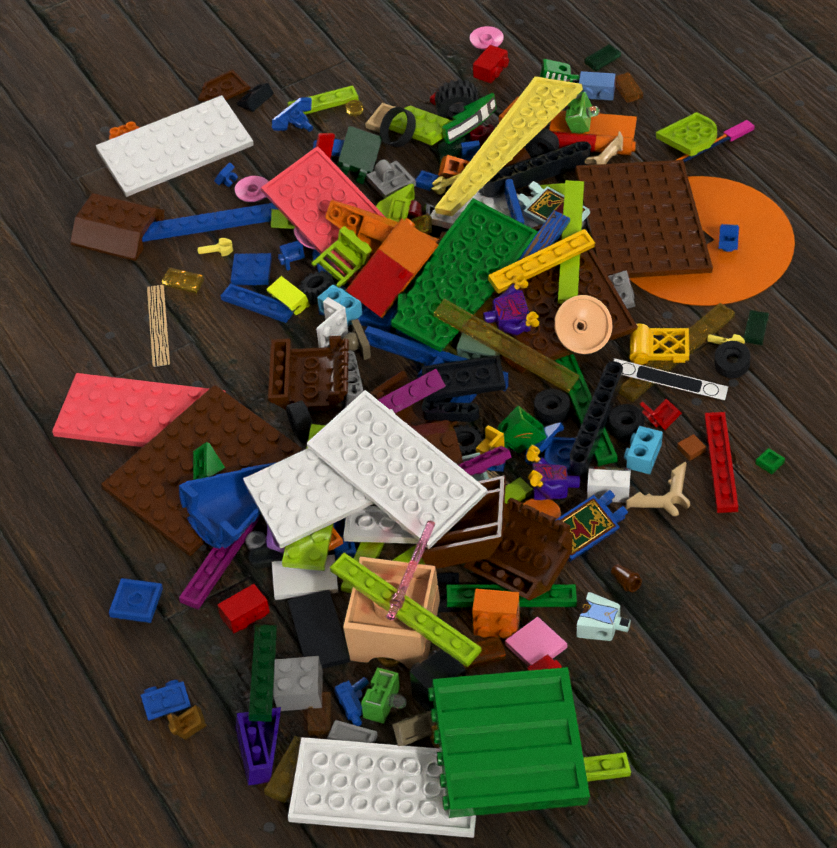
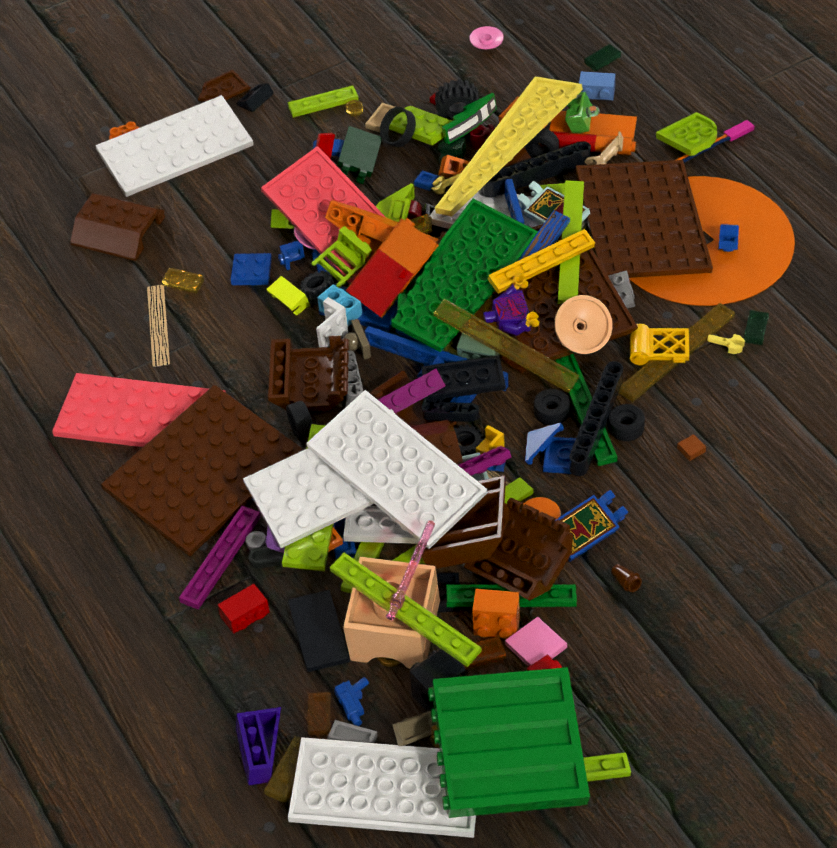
(135, 600): blue plate -> none
(165, 700): blue bracket -> none
(186, 723): pearl gold bracket -> none
(205, 462): green slope -> none
(209, 222): blue plate -> none
(220, 506): blue cone -> none
(223, 247): light yellow bar -> none
(225, 174): blue tile -> none
(249, 188): bright pink dish -> none
(256, 303): blue tile -> none
(263, 673): dark green plate -> none
(294, 115): blue piece -> none
(298, 683): light grey brick -> none
(302, 582): white tile -> none
(382, 696): bright green piece -> none
(389, 178): light grey plate -> none
(469, 149): blue bracket -> none
(490, 64): red brick -> none
(521, 430): green torso -> none
(548, 479): dark purple torso -> none
(558, 71): green torso -> none
(600, 619): light aqua torso -> none
(609, 478): white slope -> none
(628, 87): clear orange tile -> none
(643, 450): medium azure brick -> none
(663, 415): red bracket -> none
(666, 501): tan piece -> none
(673, 380): sticker -> none
(721, 462): red plate -> none
(736, 349): black tyre -> none
(770, 461): green tile -> none

